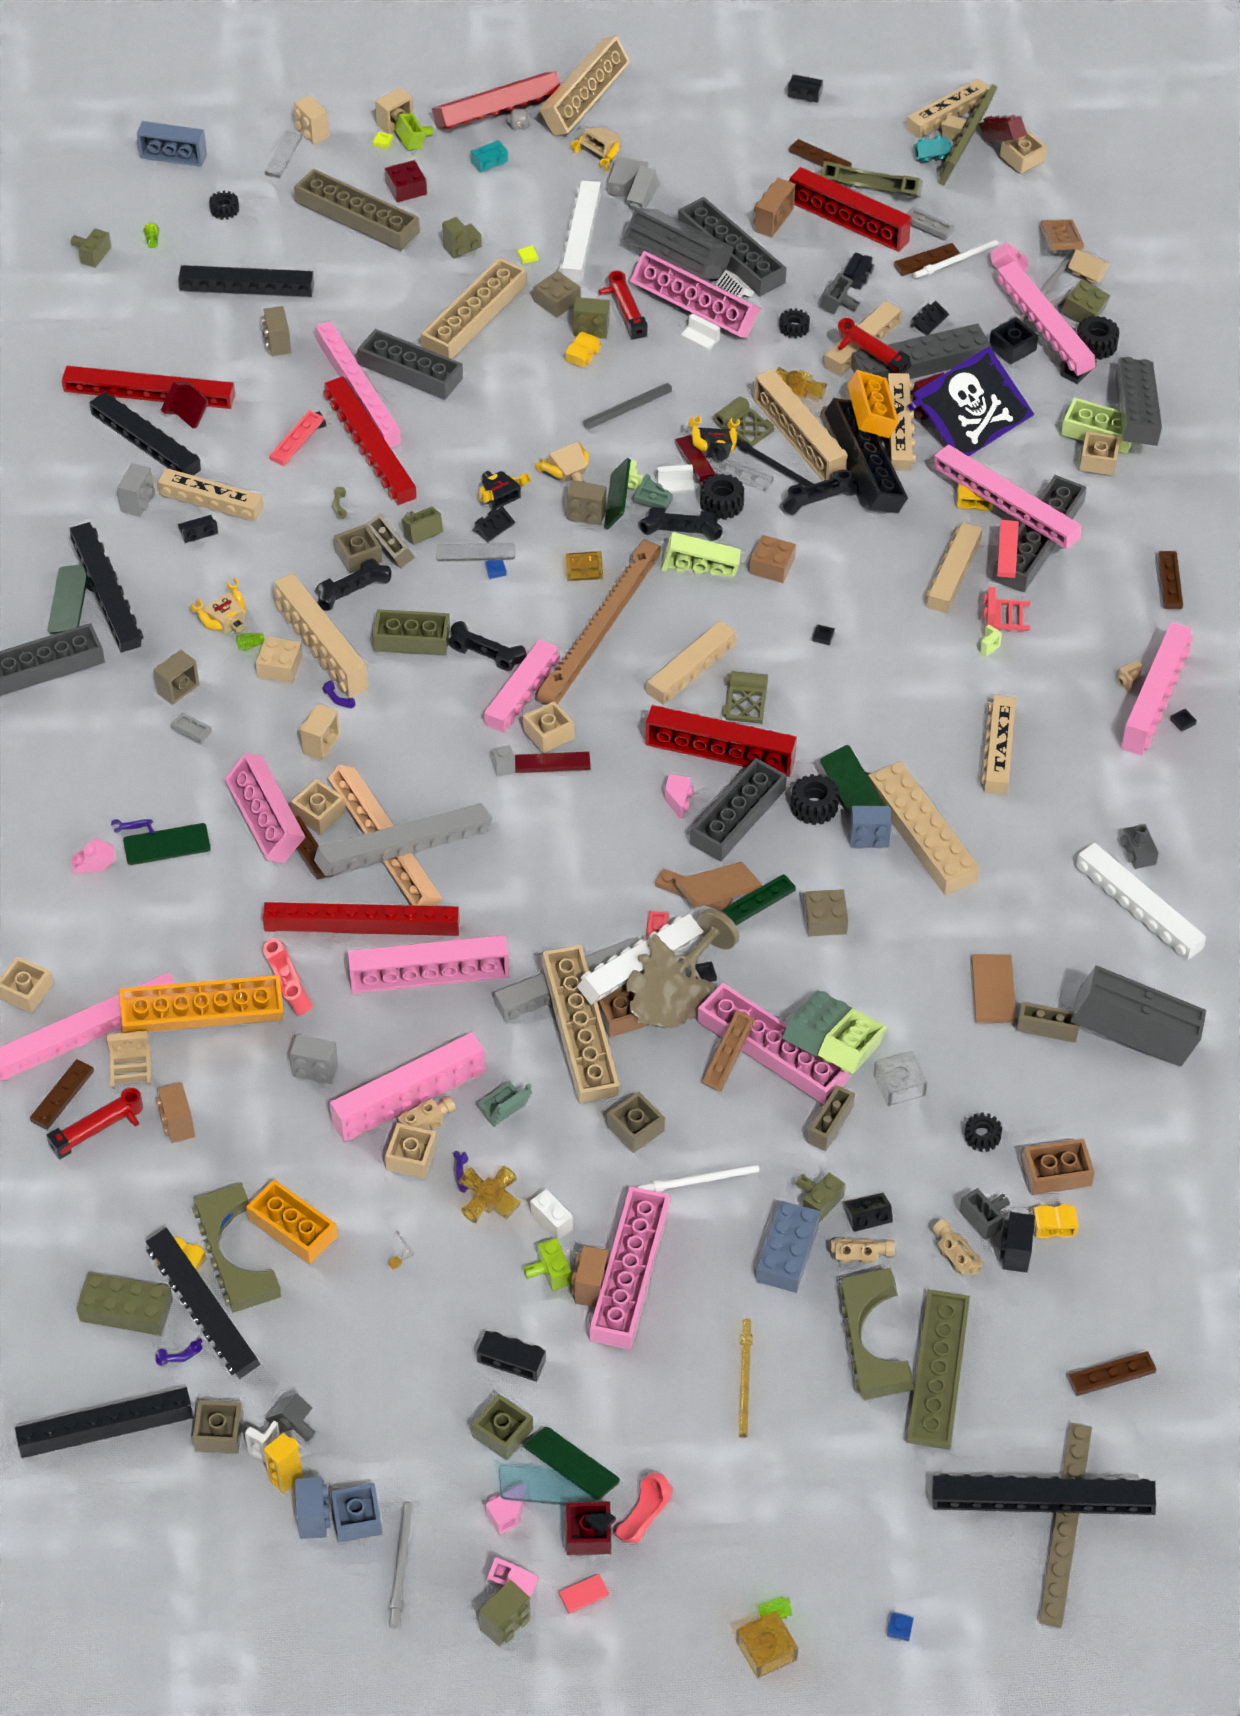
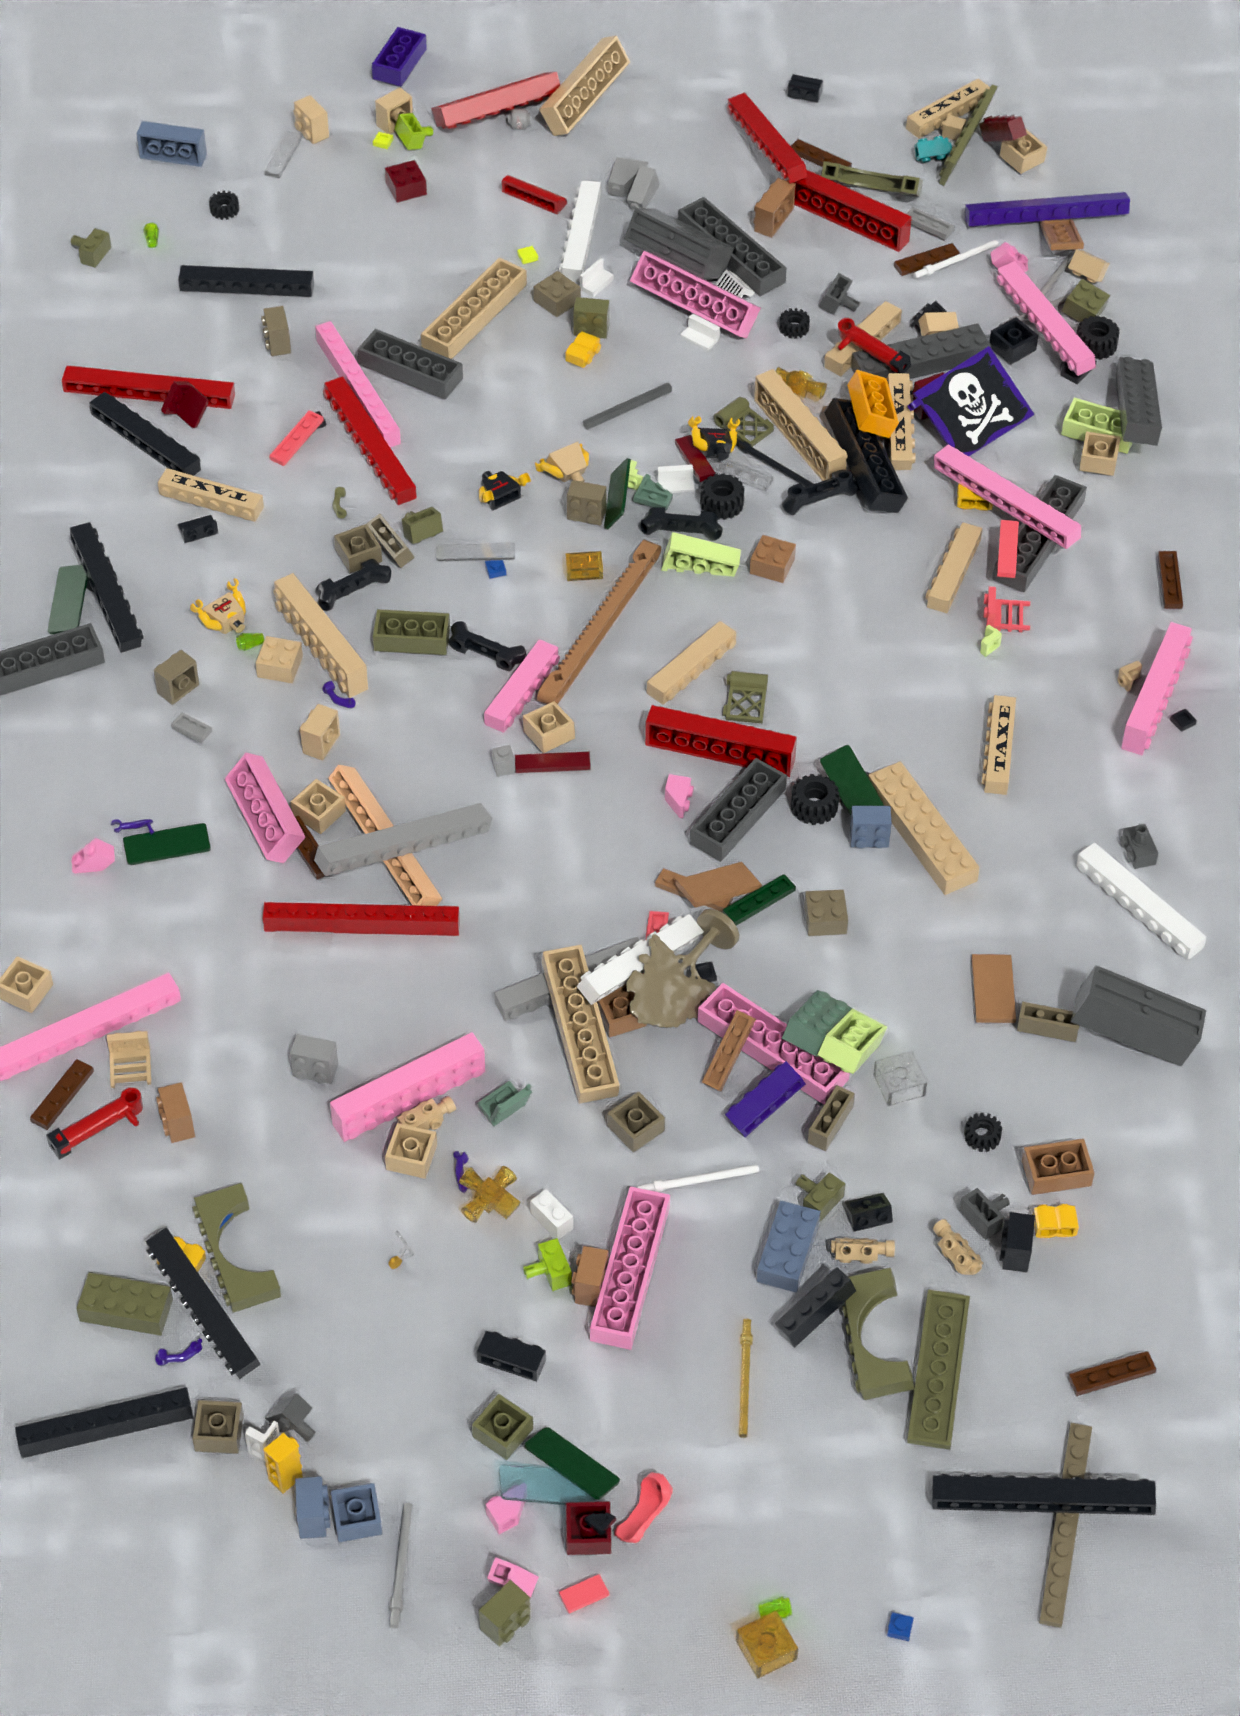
(136, 489): light grey brick -> none
(201, 1004): light orange brick -> none
(290, 982): coral plate -> none
(291, 1221): light orange brick -> none
(357, 209): dark tan brick -> none
(399, 56): none -> dark purple brick
(428, 964): bright pink brick -> none
(460, 238): olive brick -> none
(489, 156): teal brick -> none
(494, 524): black bracket -> none
(533, 194): none -> red brick
(595, 279): none -> white panel
(600, 141): tan torso -> none
(636, 323): red piece -> none
(765, 1098): none -> dark purple brick
(767, 138): none -> red brick
(815, 1307): none -> black brick
(823, 634): black tile -> none
(859, 270): black brick -> none
(937, 322): none -> tan brick
(1047, 209): none -> dark purple brick

